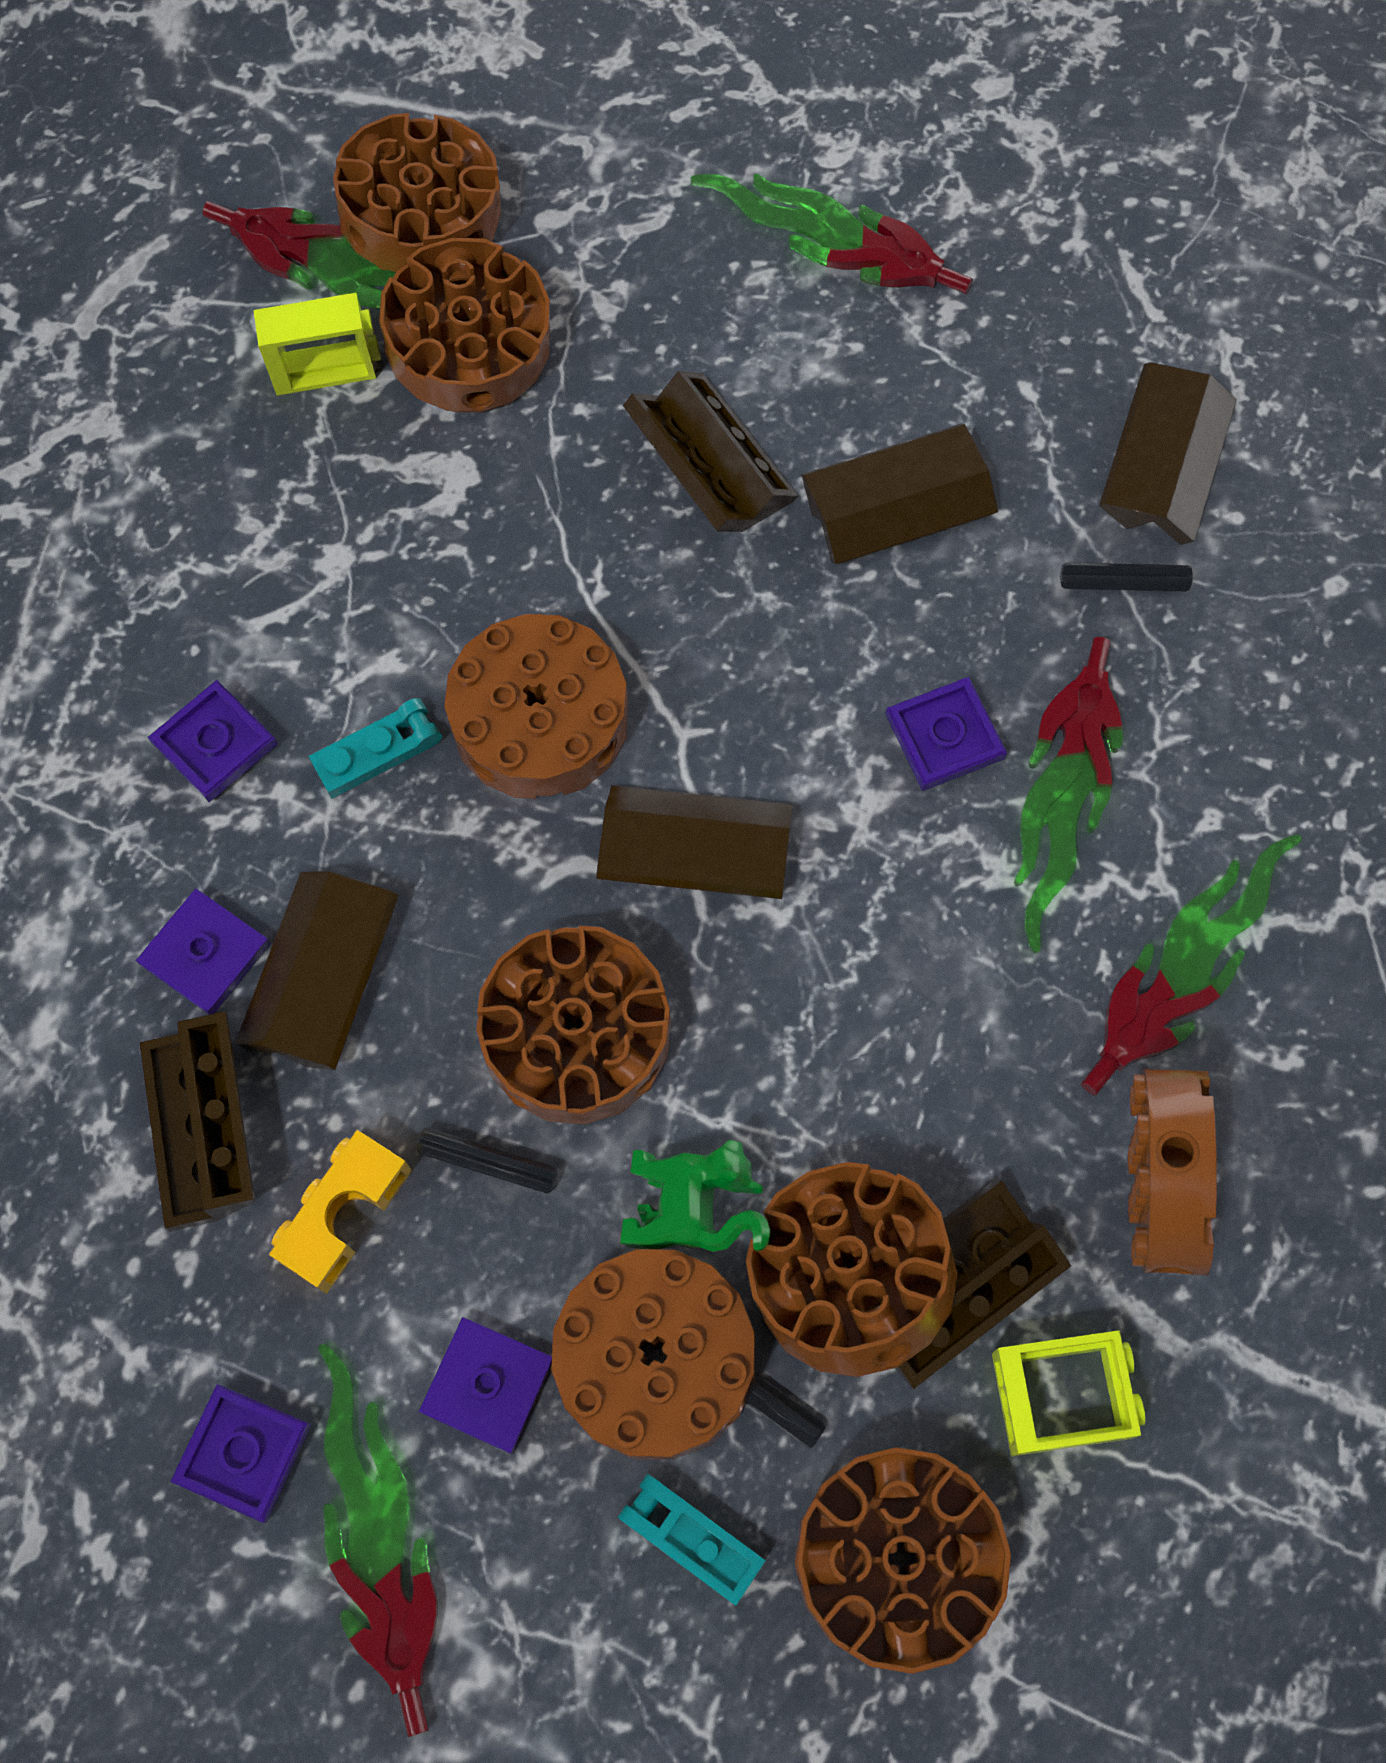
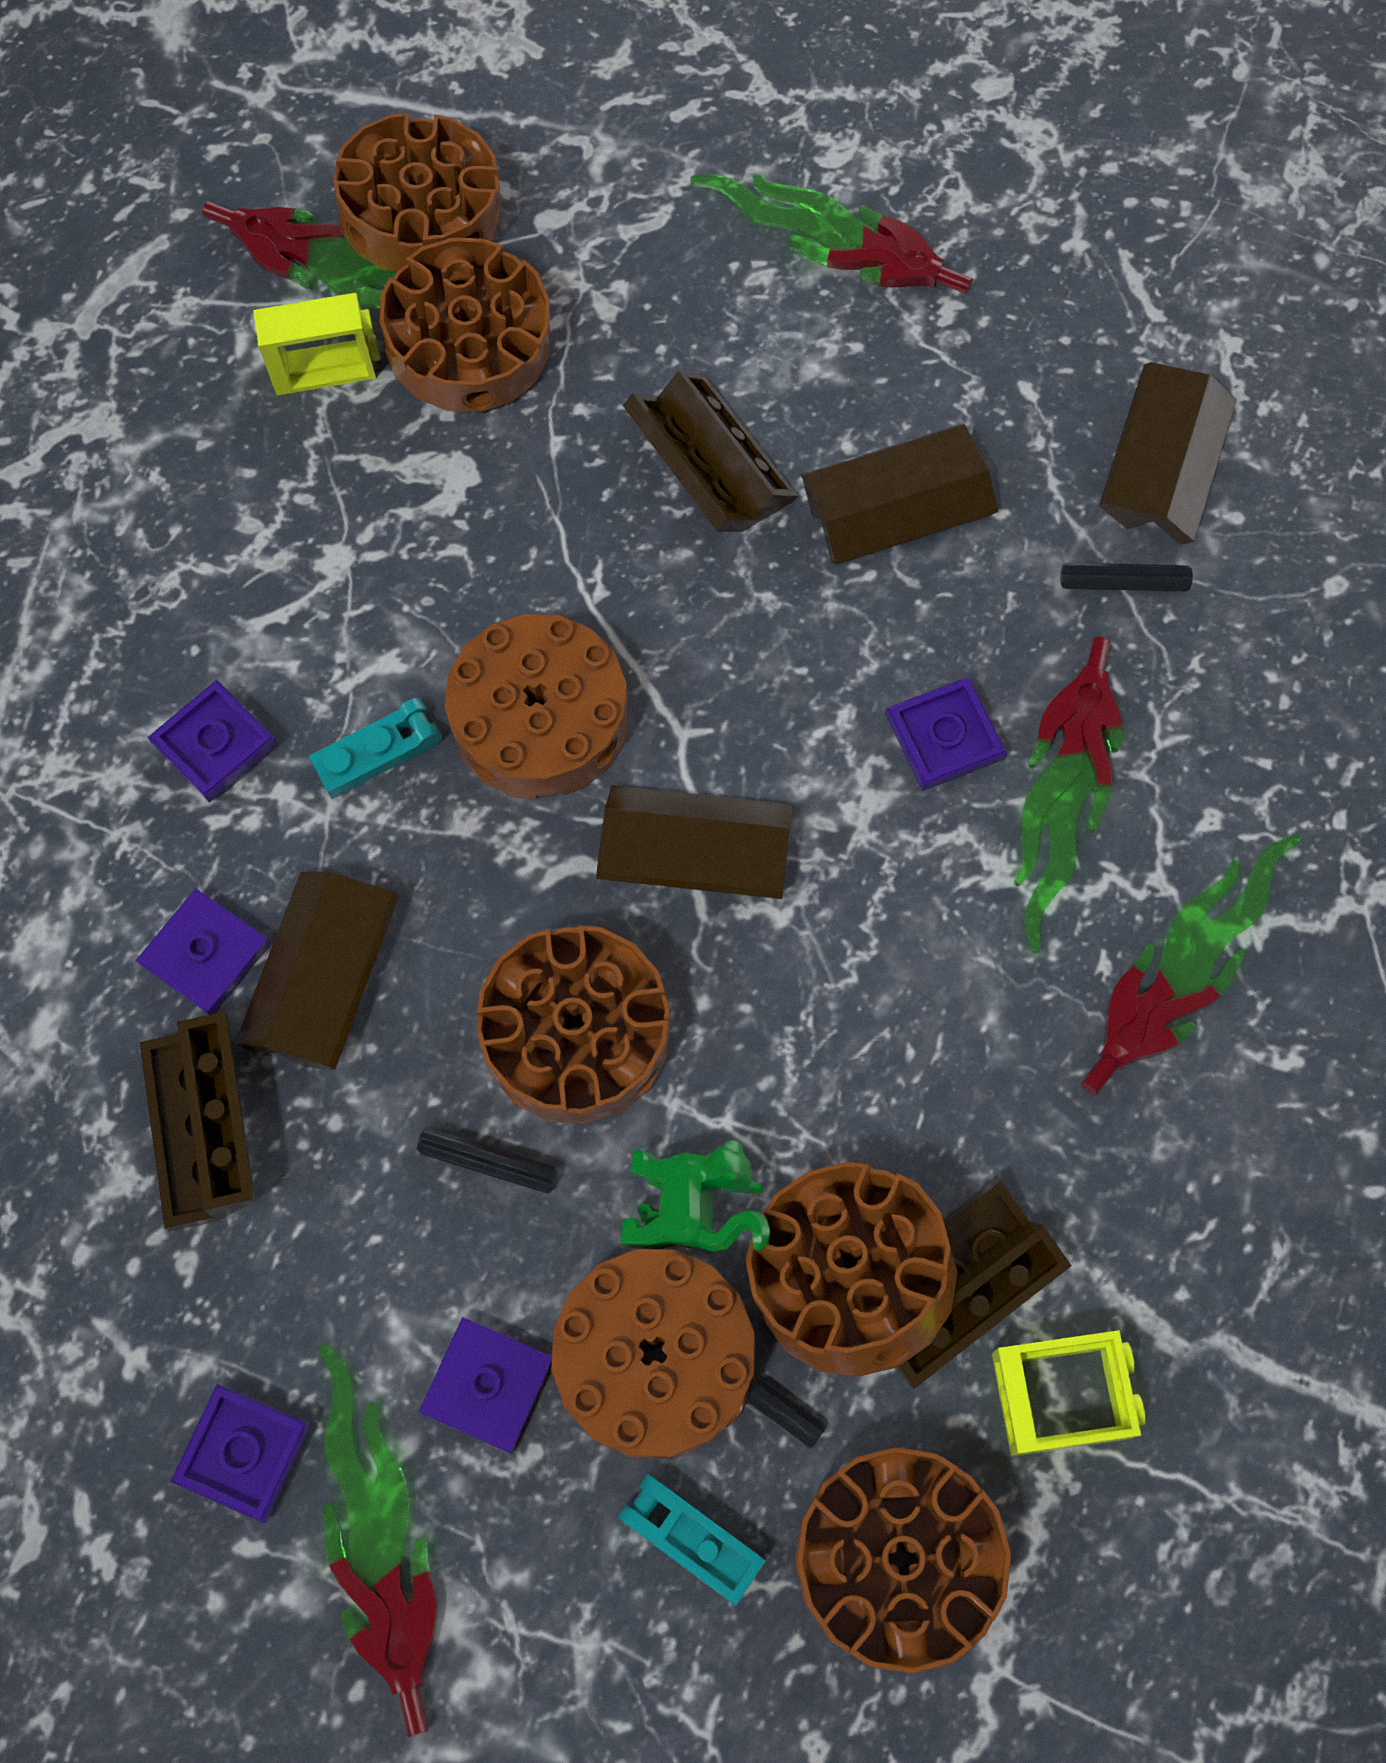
(358, 1172): yellow arch -> none
(1173, 1171): dark orange brick -> none

